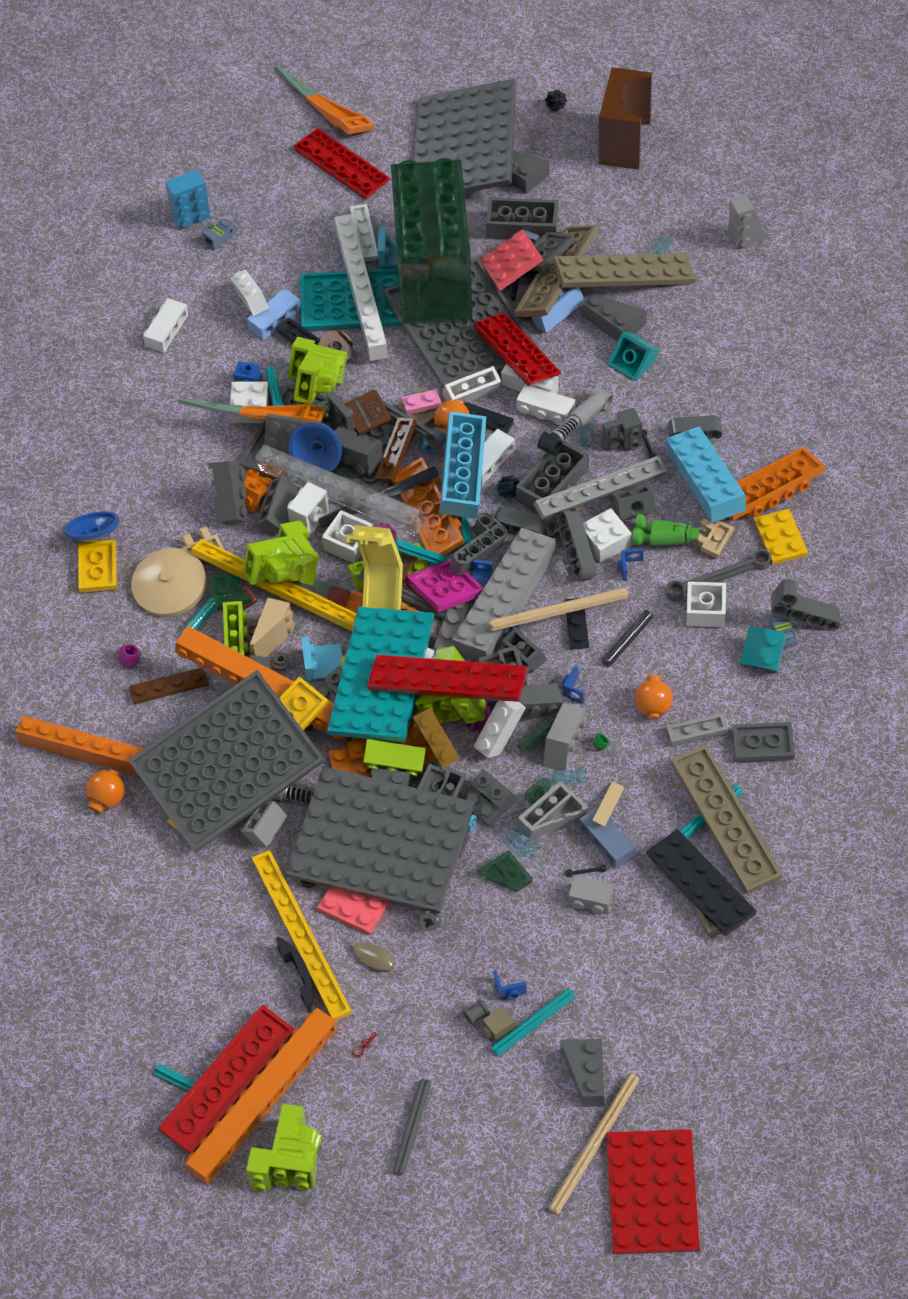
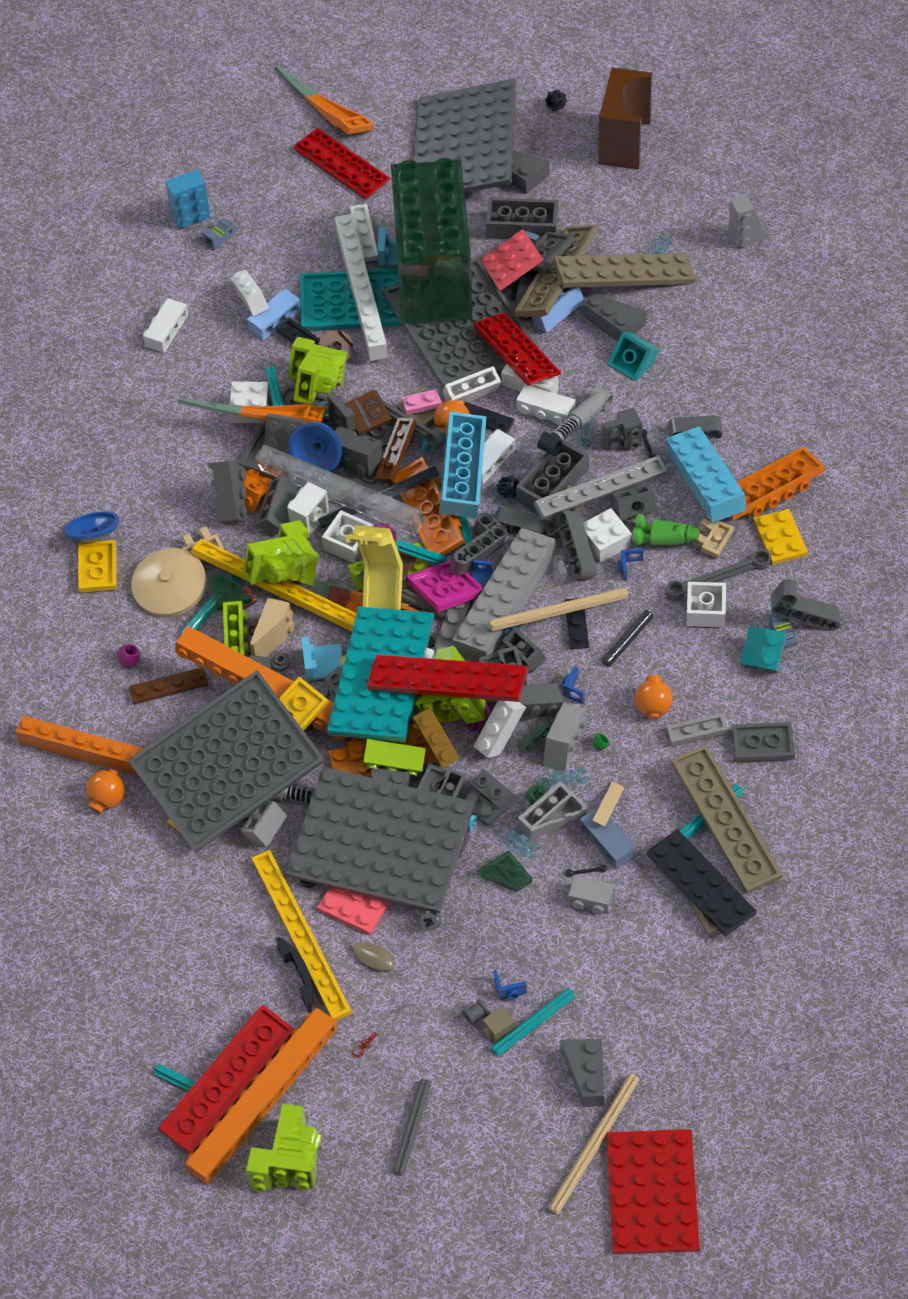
(247, 372): blue brick -> none

